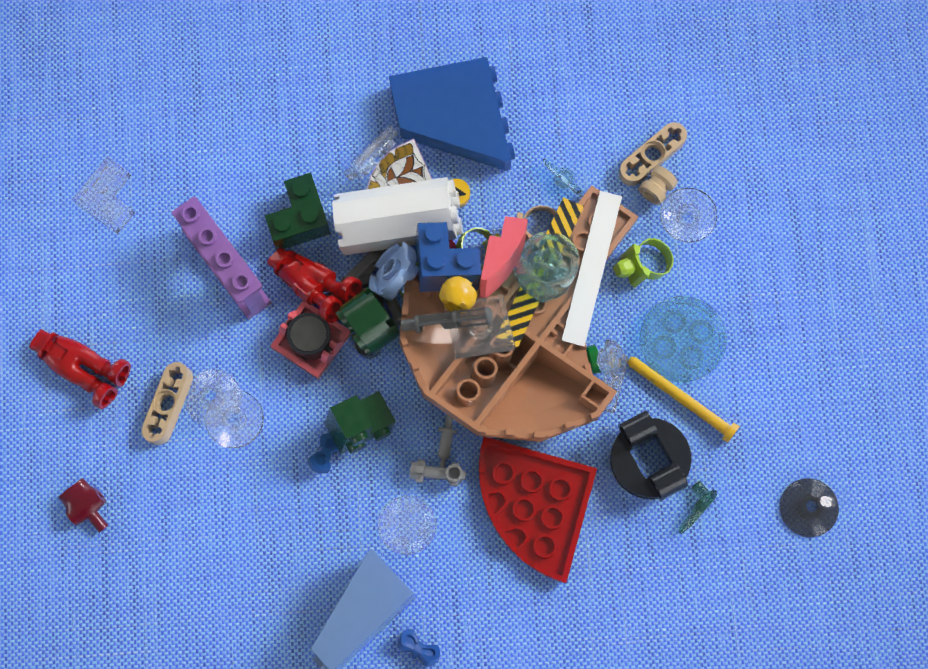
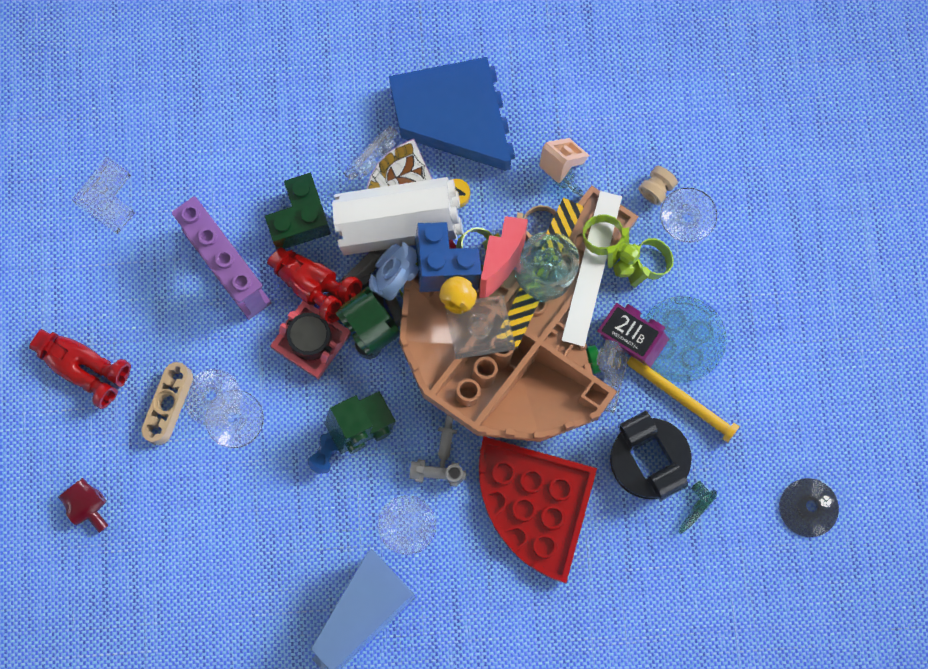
(427, 654): blue piece -> none
(446, 319): dark grey piece -> none
(560, 157): none -> light nougat slope
(622, 250): none -> lime piece
(634, 335): none -> brick
(662, 135): tan beam -> none

